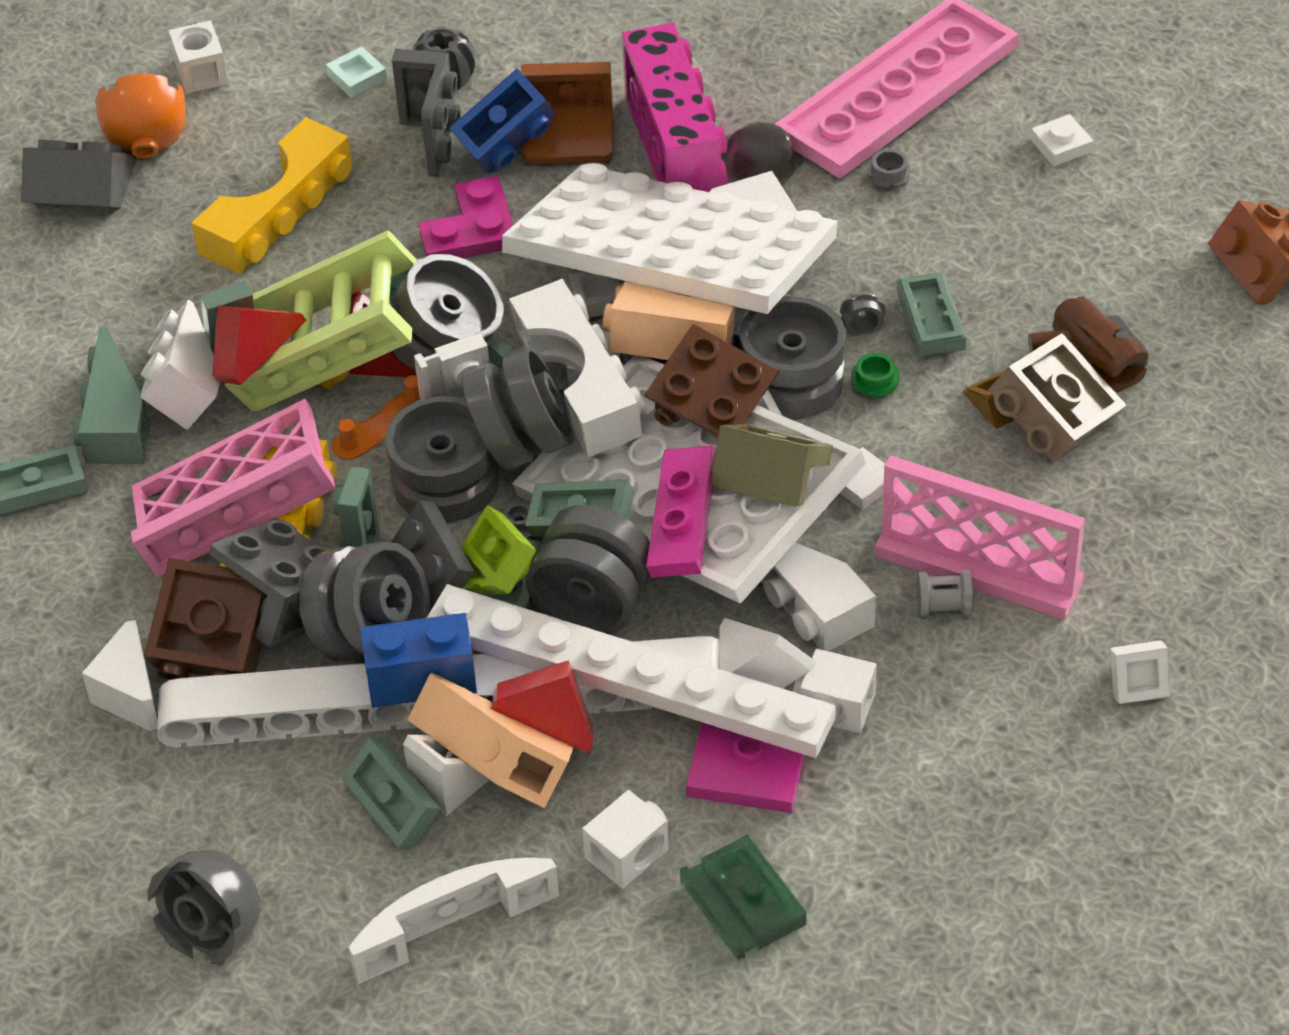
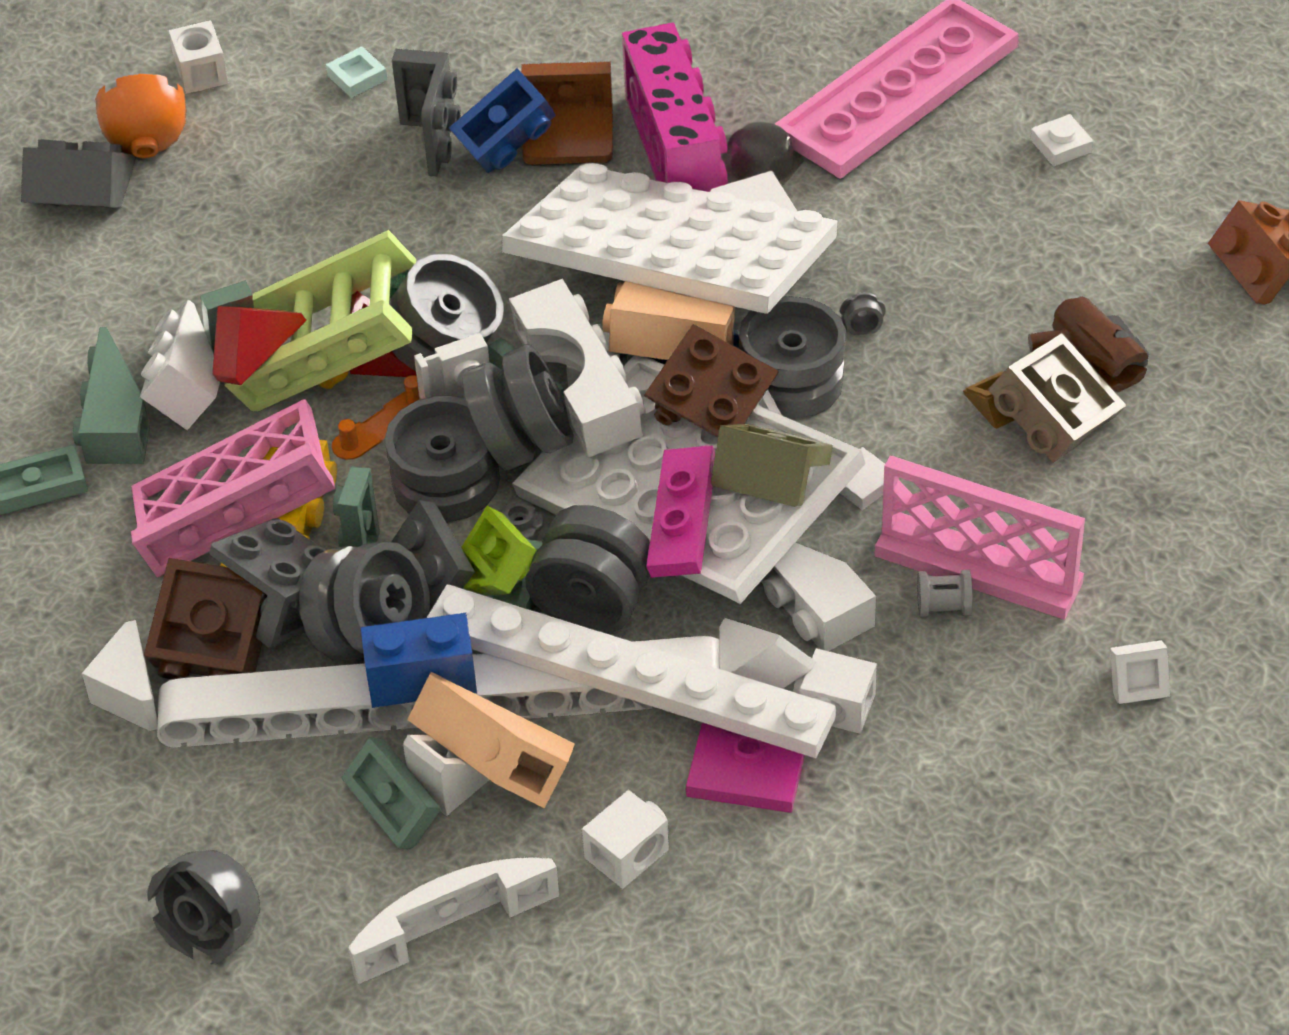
(242, 228): yellow arch -> none
(457, 46): dark grey piece -> none
(479, 226): dark pink plate -> none
(549, 703): red slope -> none
(554, 497): sand green plate -> none
(594, 290): white plate -> none
(743, 897): clear green plate -> none
(875, 375): green plate -> none
(889, 168): flat silver plate -> none
(931, 314): sand green plate -> none

